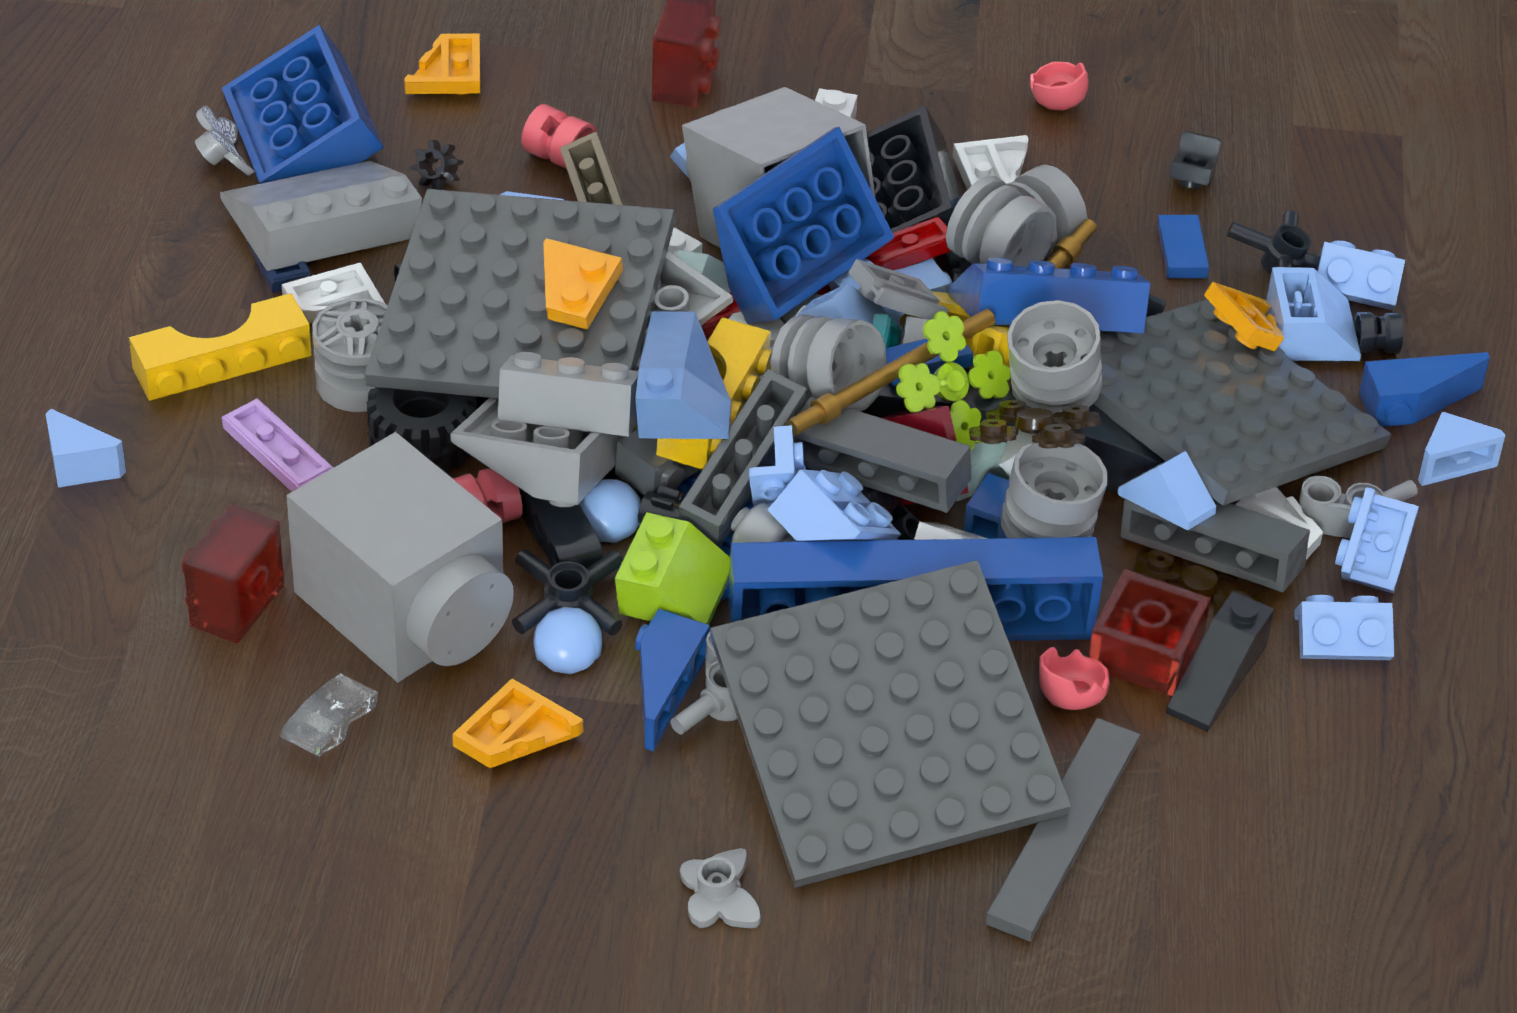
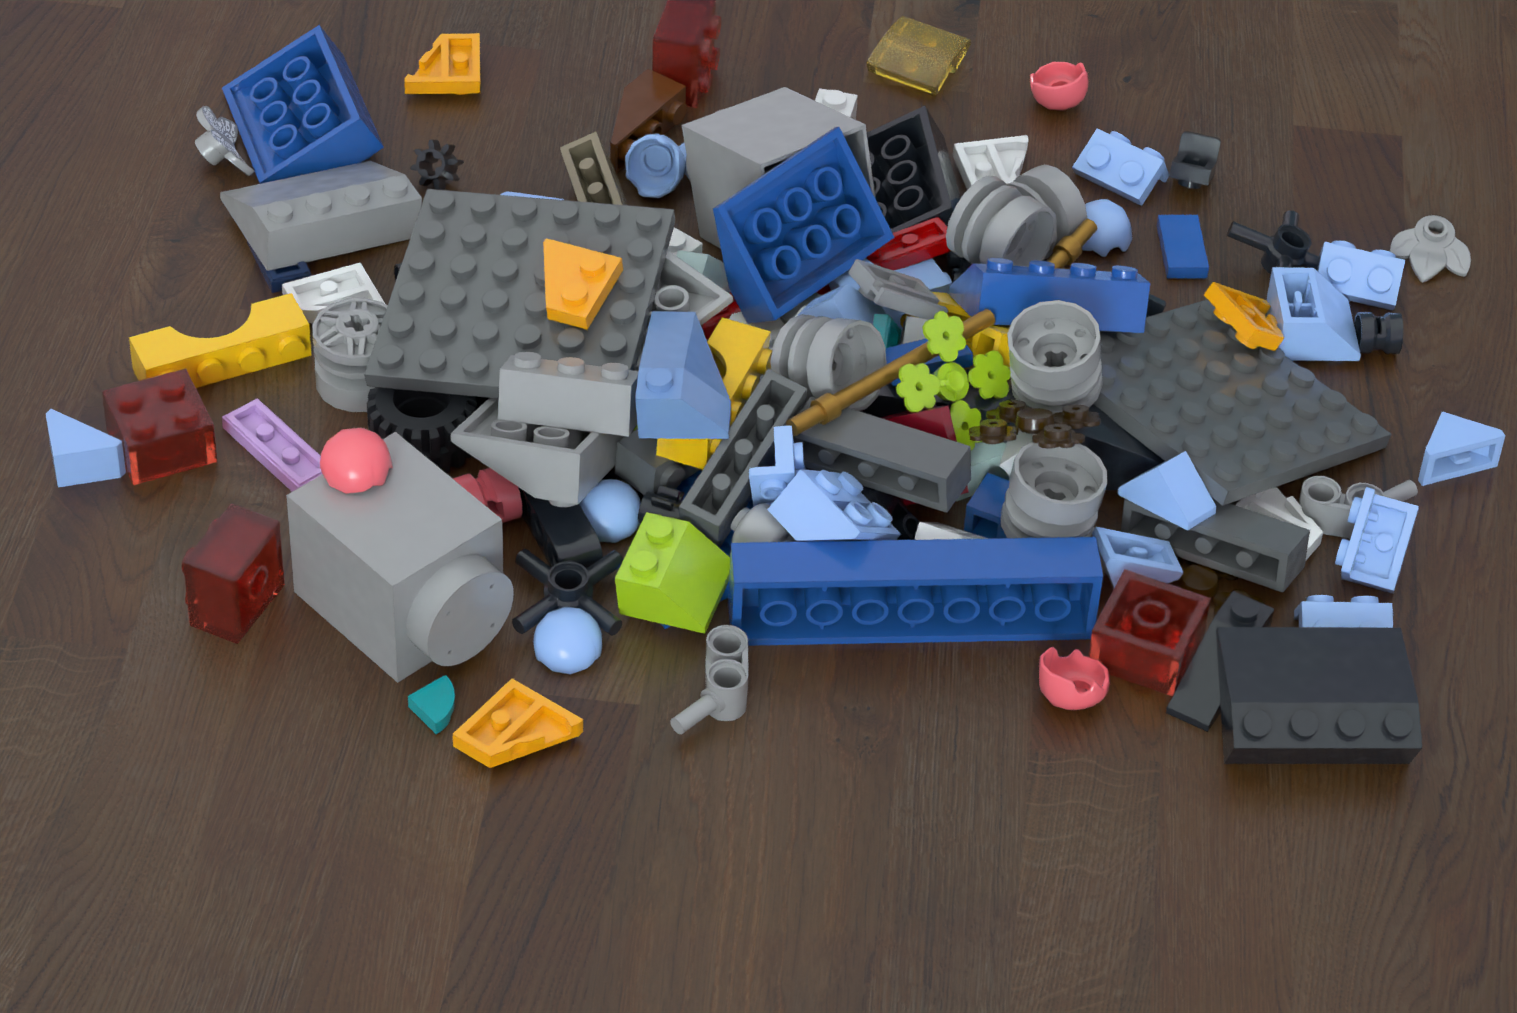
(160, 426): none -> clear red brick
(327, 713): clear slope -> none
(355, 460): none -> coral hair
(434, 703): none -> teal tile
(549, 130): coral wheel -> none
(647, 107): none -> reddish brown slope
(654, 165): none -> light blue hair
(670, 661): blue slope -> none
(719, 891): light grey animal -> none
(888, 723): dark grey plate -> none
(918, 54): none -> clear yellow slope
(1058, 841): dark grey tile -> none
(1112, 225): none -> light blue hair
(1121, 167): none -> light blue bracket
(1137, 554): none -> light blue slope
(1316, 696): none -> black slope
(1418, 387): blue slope -> none
(1432, 251): none -> light grey plate

